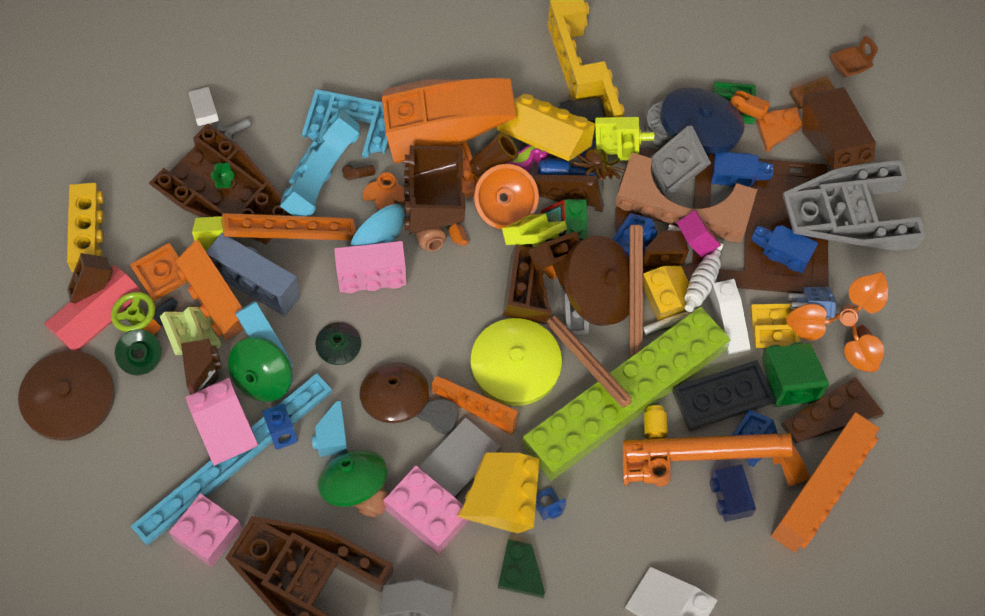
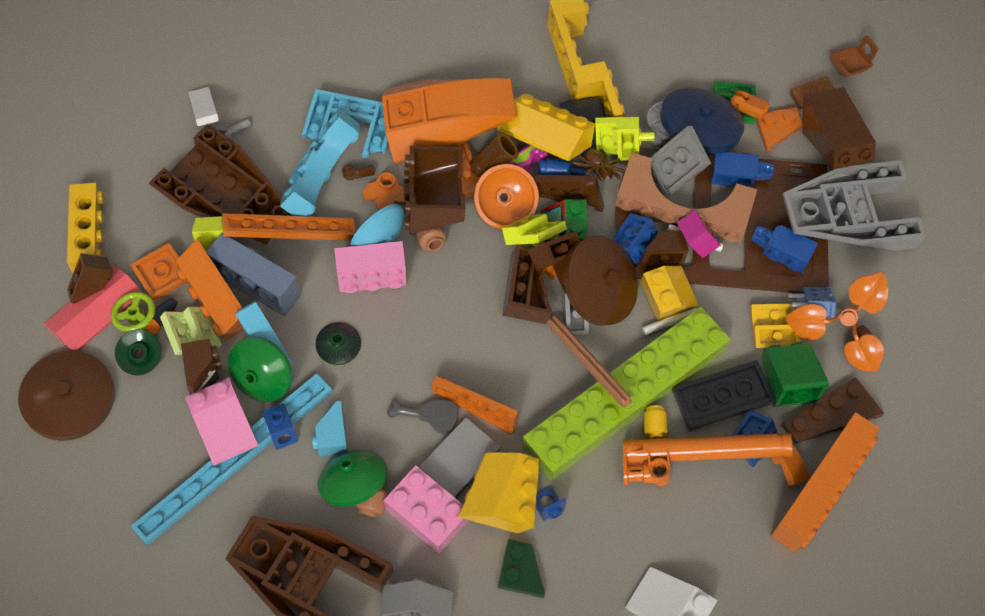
(205, 530): bright pink brick -> none
(222, 175): green plant -> none
(397, 401): reddish brown dish -> none
(458, 234): orange piece -> none
(516, 362): neon yellow dish -> none
(635, 289): nougat axle -> none
(702, 280): white piece -> none
(730, 315): white slope -> none
(732, 493): clear blue brick -> none

